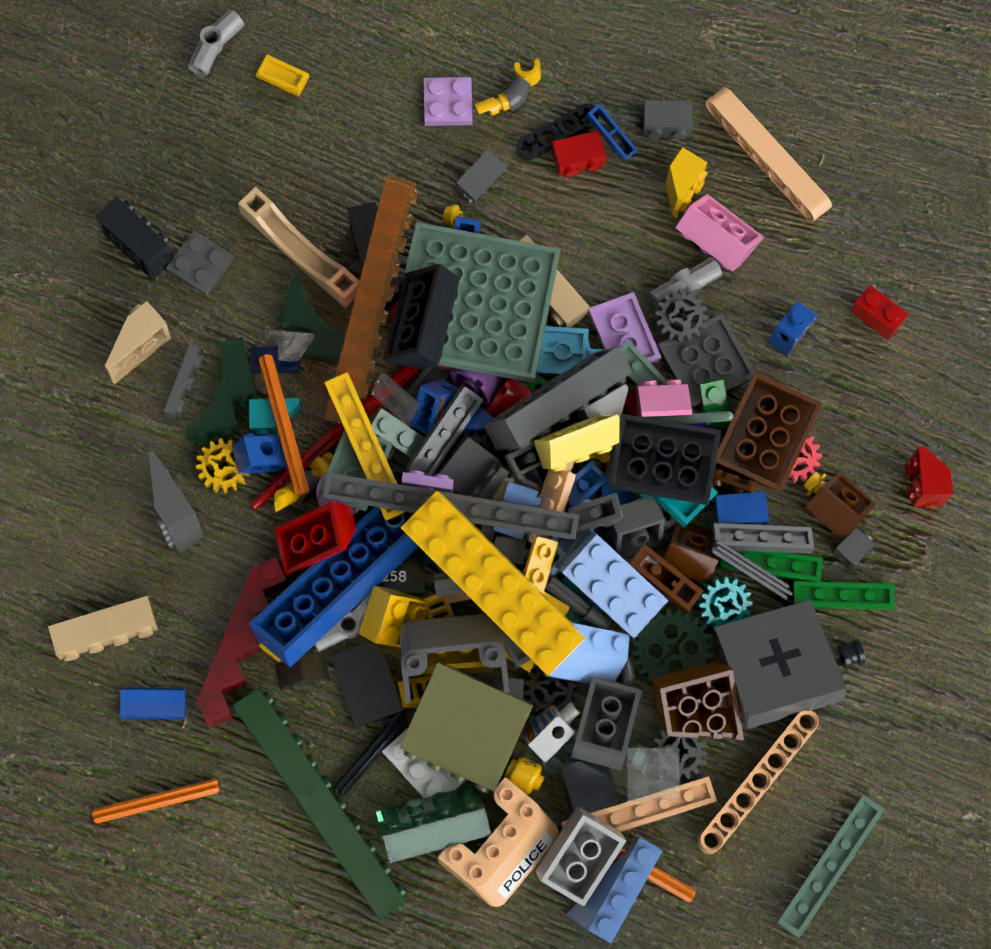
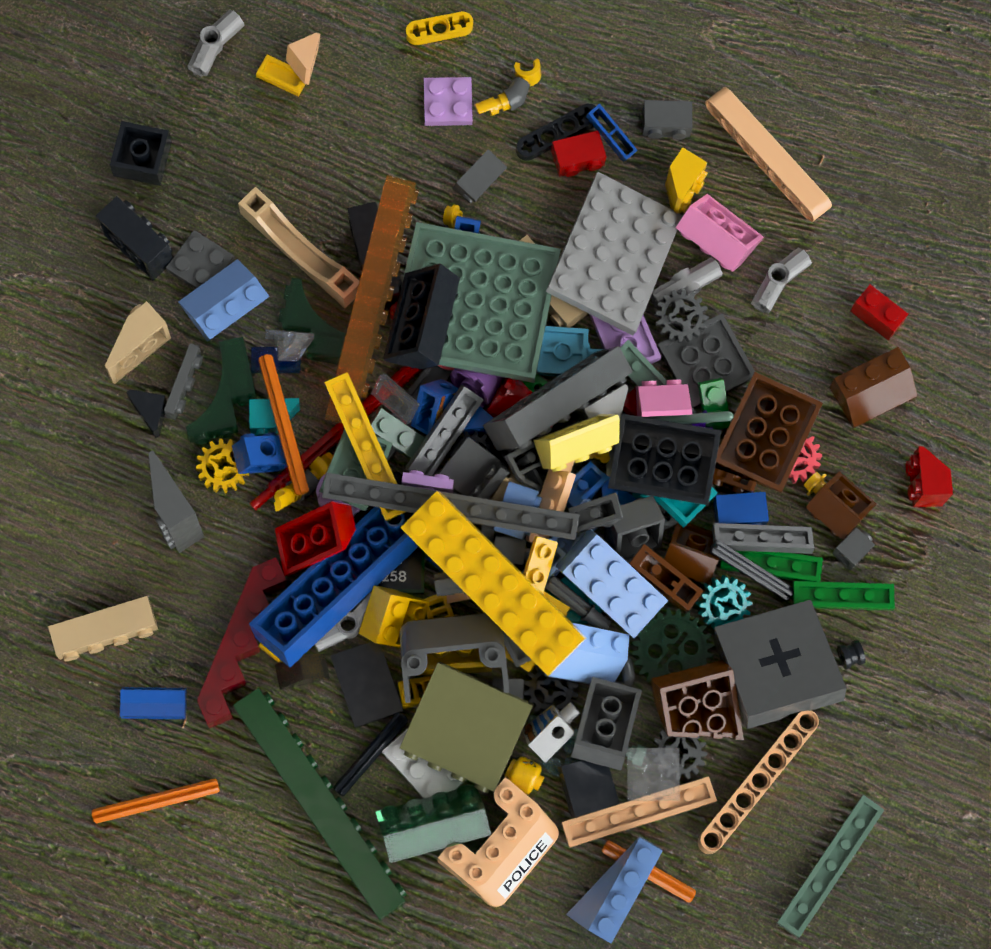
(140, 153): none -> black brick
(150, 408): none -> black slope
(223, 299): none -> medium blue slope
(302, 56): none -> light nougat slope
(457, 30): none -> yellow beam
(580, 856): light grey brick -> none
(614, 253): none -> light grey plate
(788, 269): none -> light grey piece
(794, 326): blue torso -> none
(874, 387): none -> reddish brown slope

